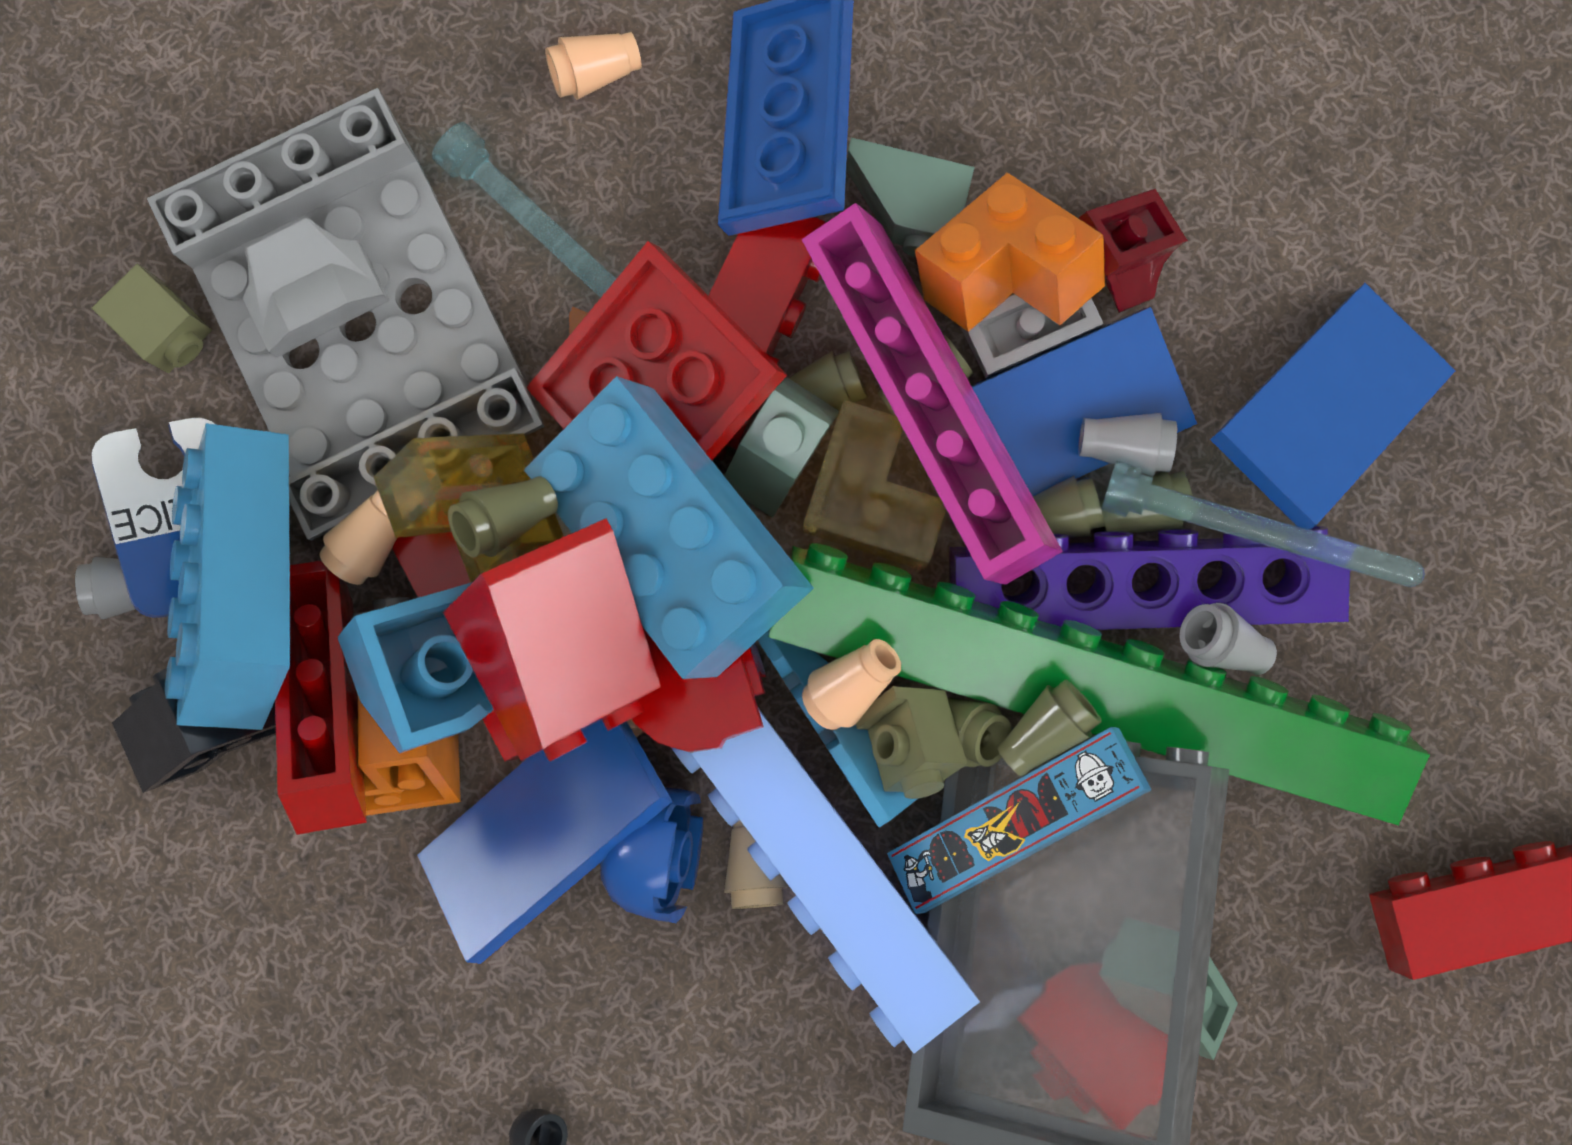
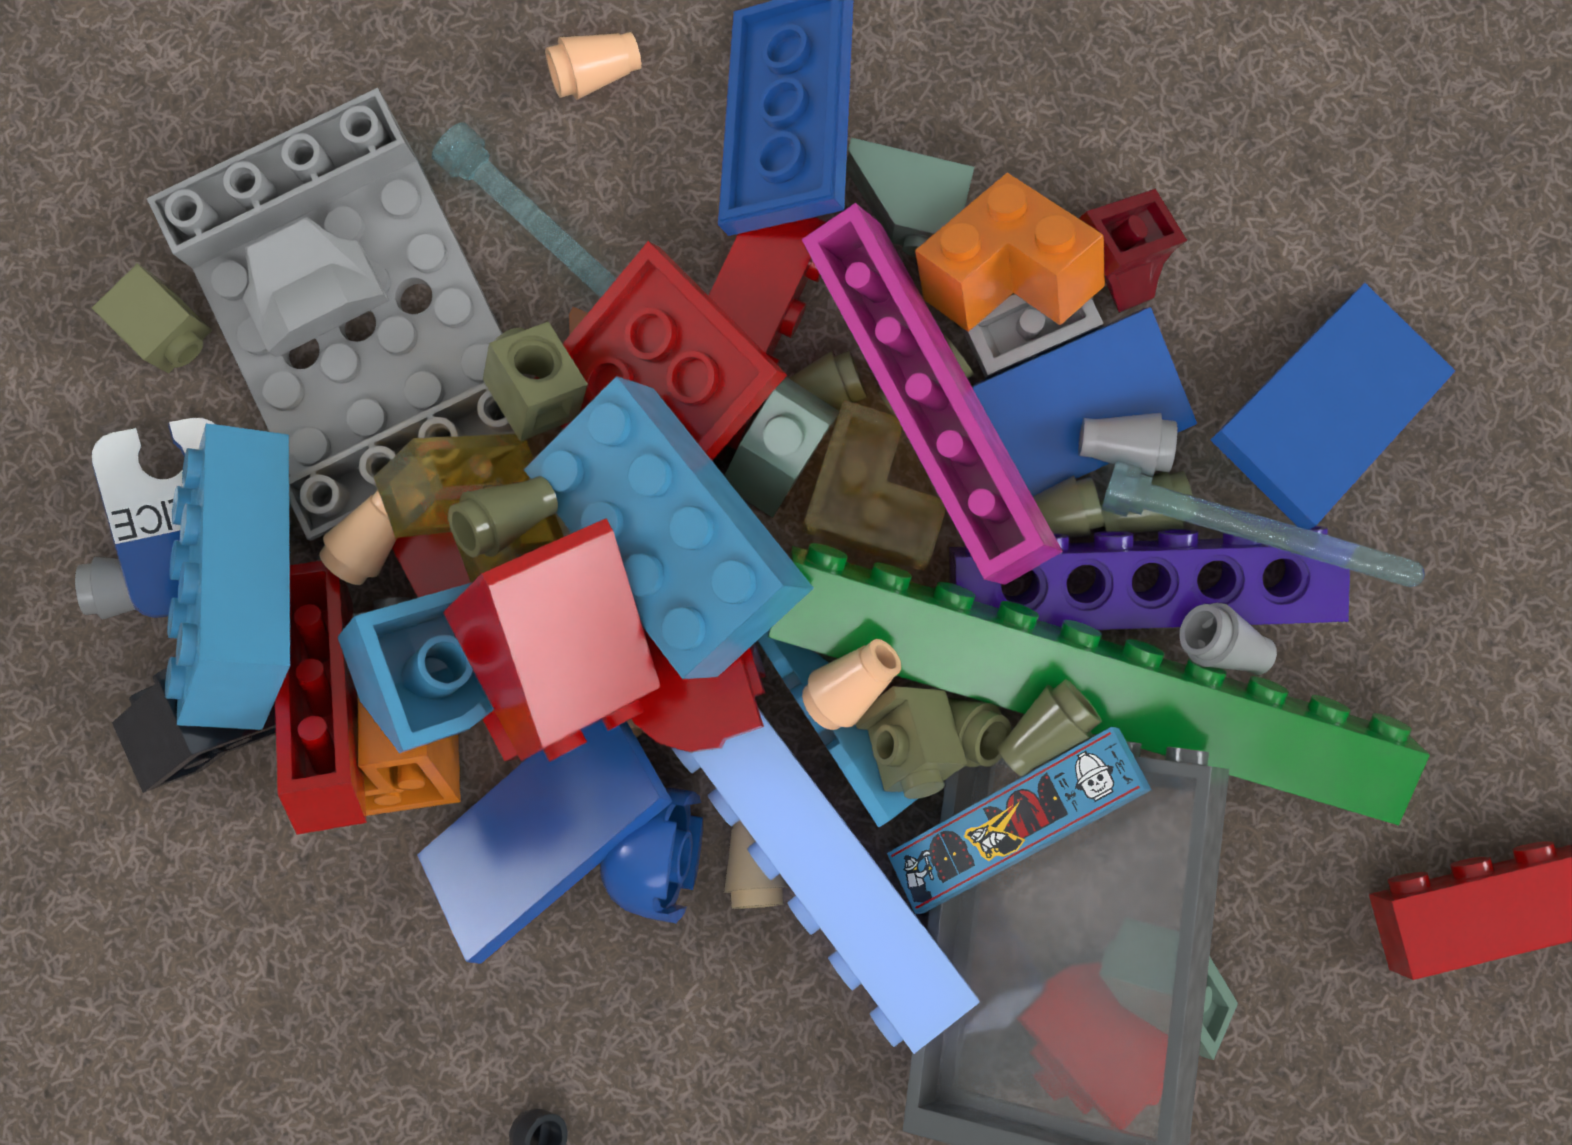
(529, 403): none -> olive brick

